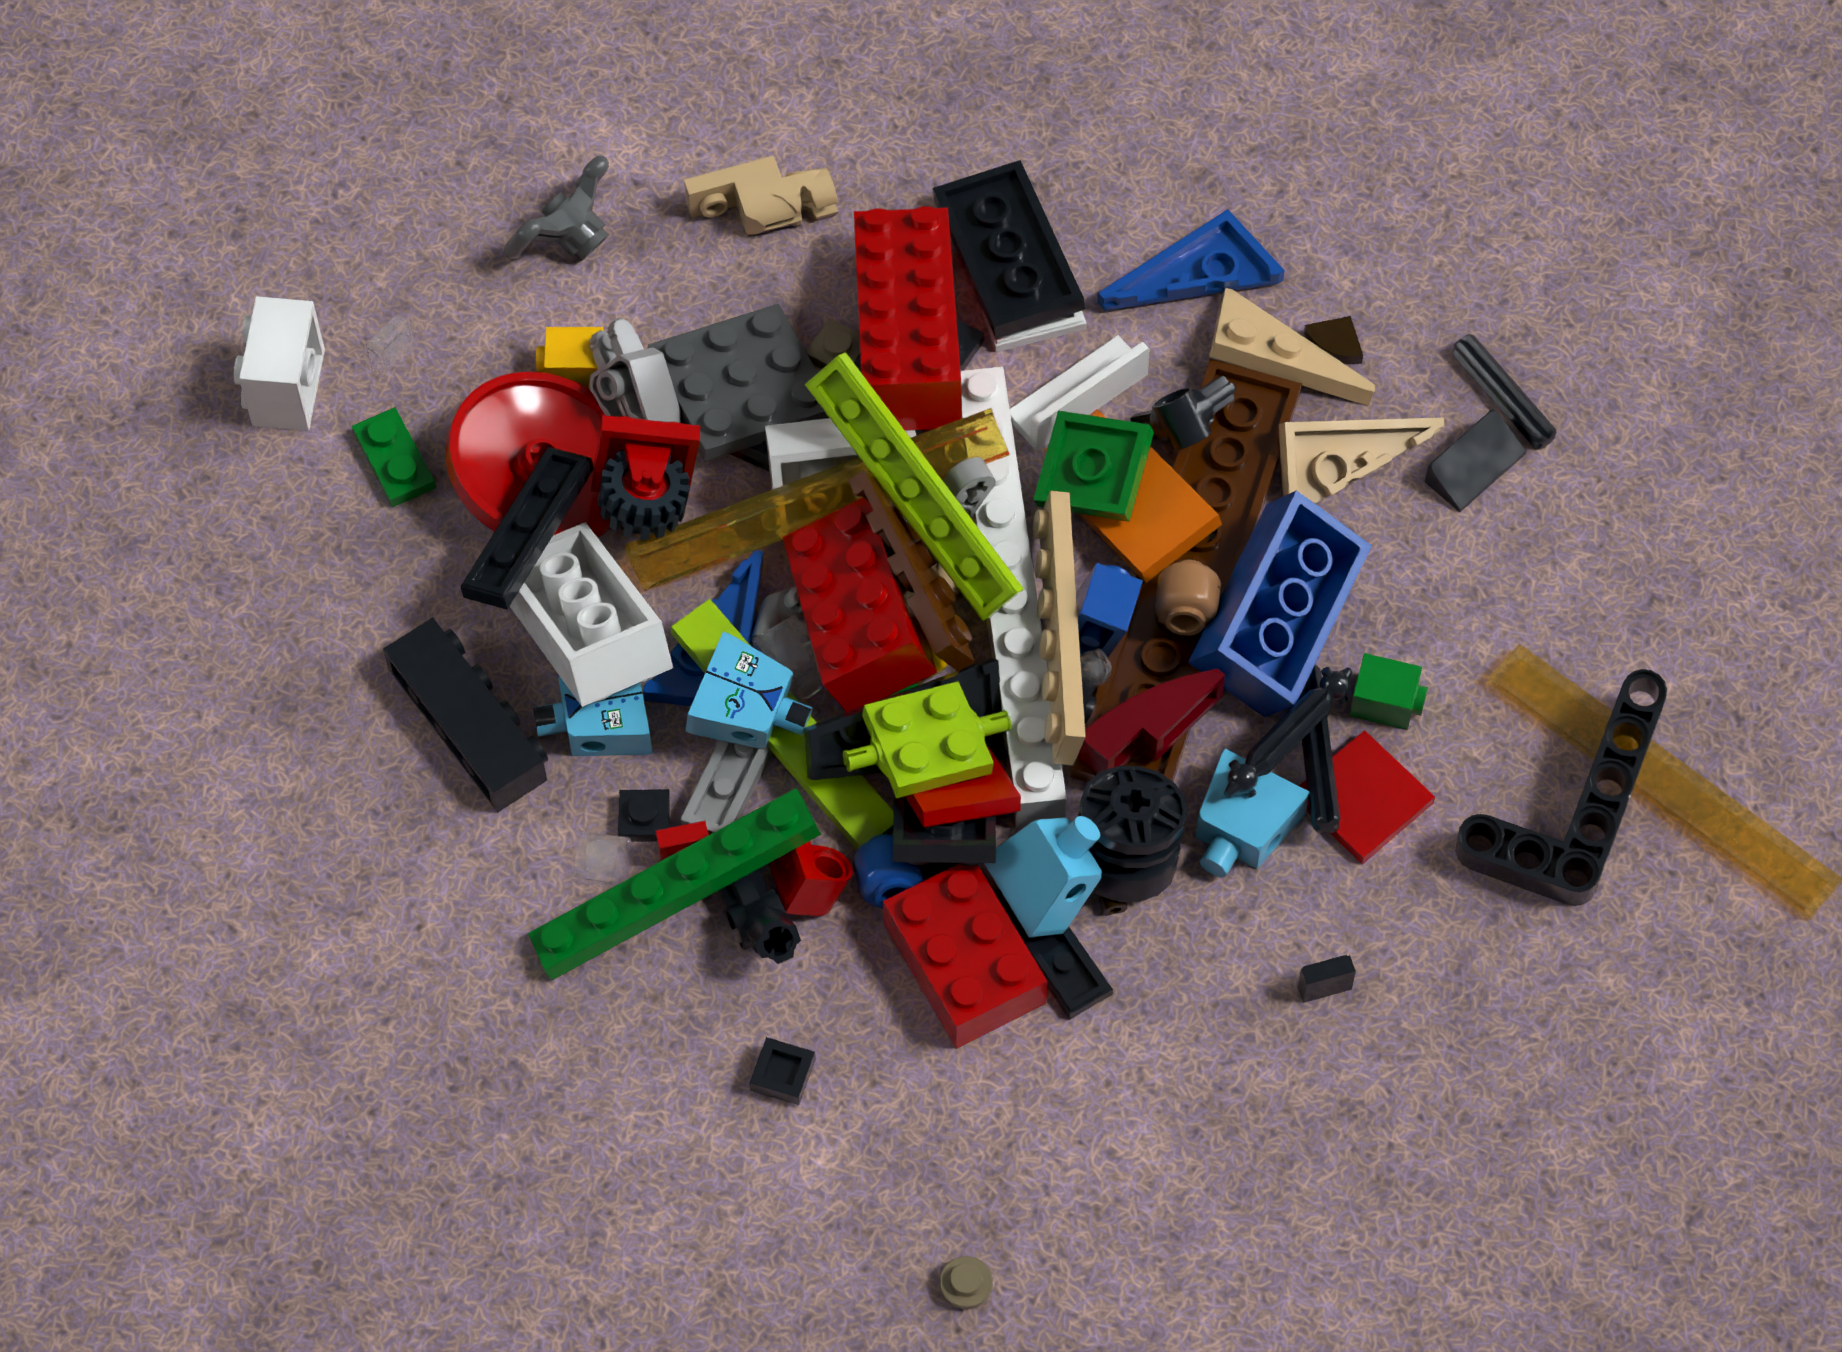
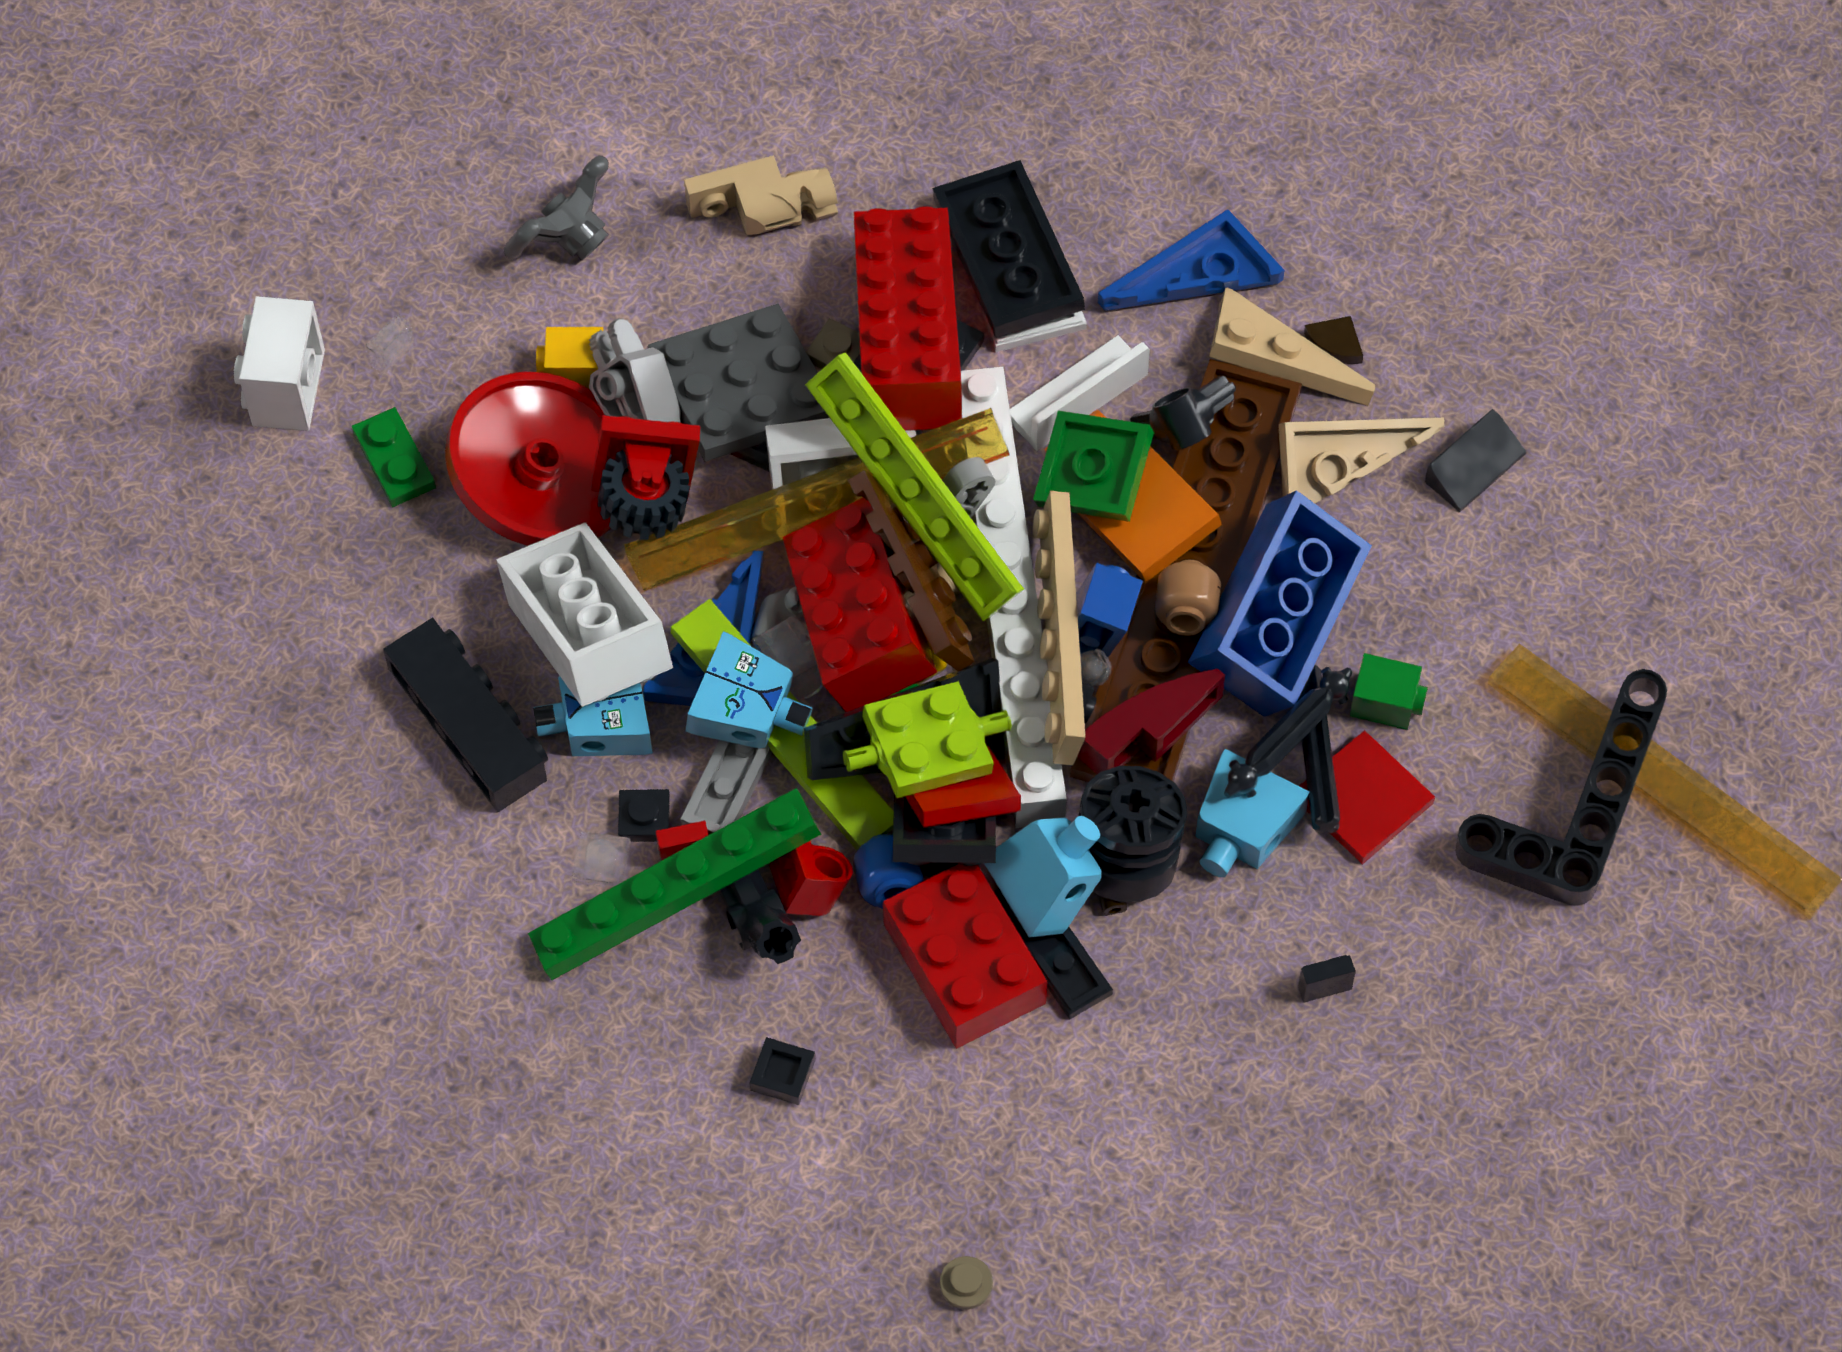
(527, 528): black tile -> none
(1504, 391): black axle -> none

